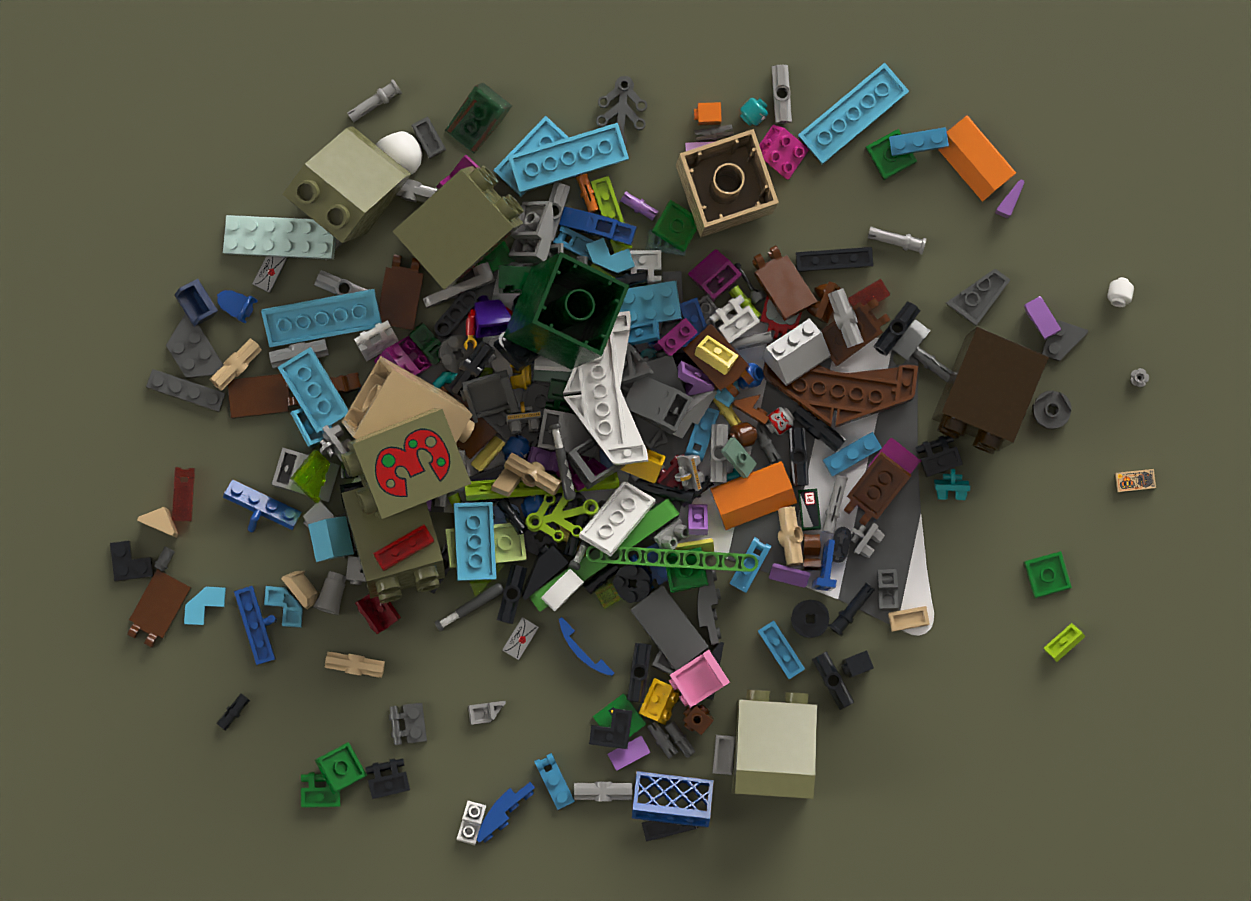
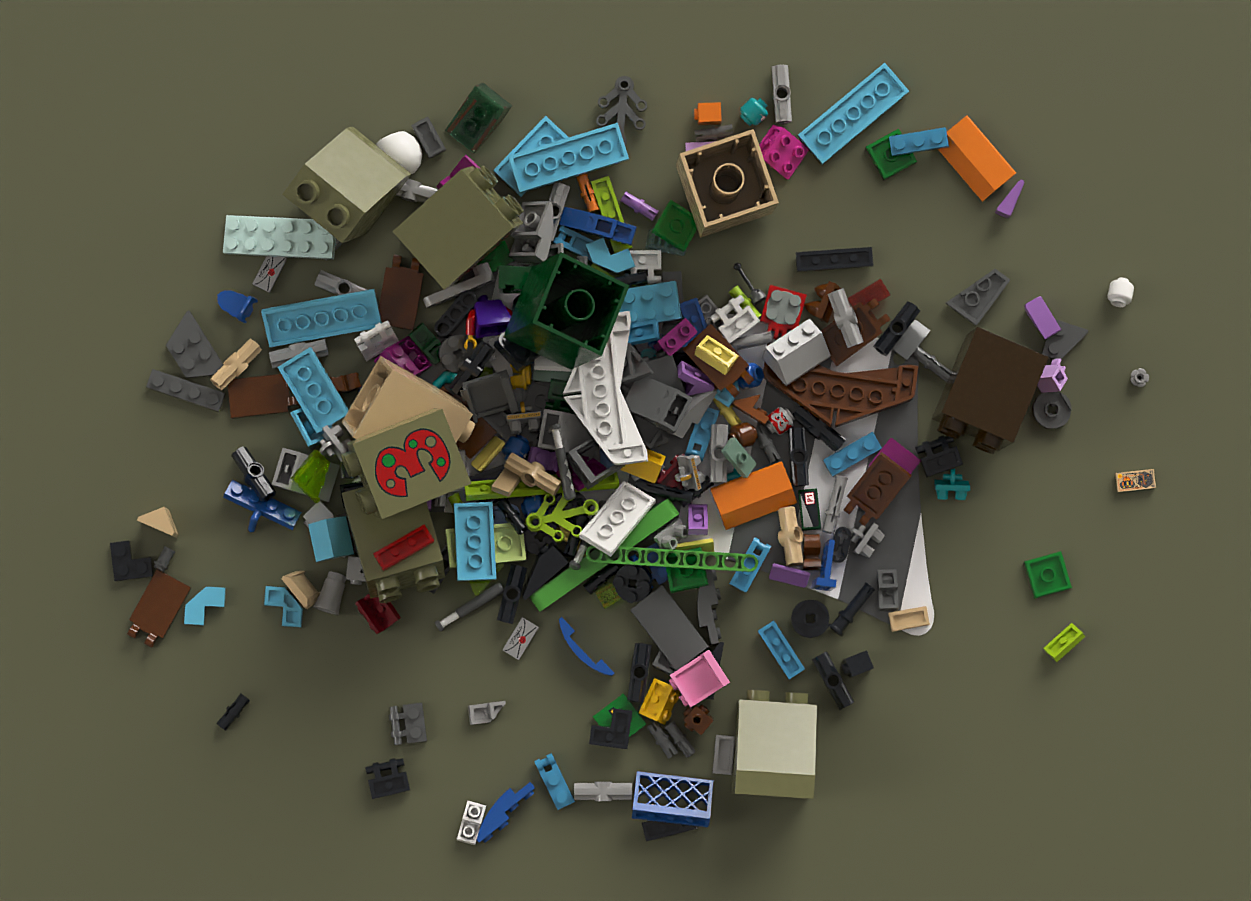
(183, 495): clear red plate -> none
(196, 302): dark blue panel -> none
(255, 625): blue plate -> none
(259, 481): none -> black piece
(318, 796): green plate -> none
(340, 767): green tile -> none
(354, 664): tan piece -> none
(382, 96): light grey pin -> none
(562, 590): white slope -> none
(622, 757): medium lavender slope -> none
(714, 274): magenta slope -> none
(783, 284): reddish brown tile -> none
(907, 242): light grey pin -> none
(1053, 377): none -> lavender brick

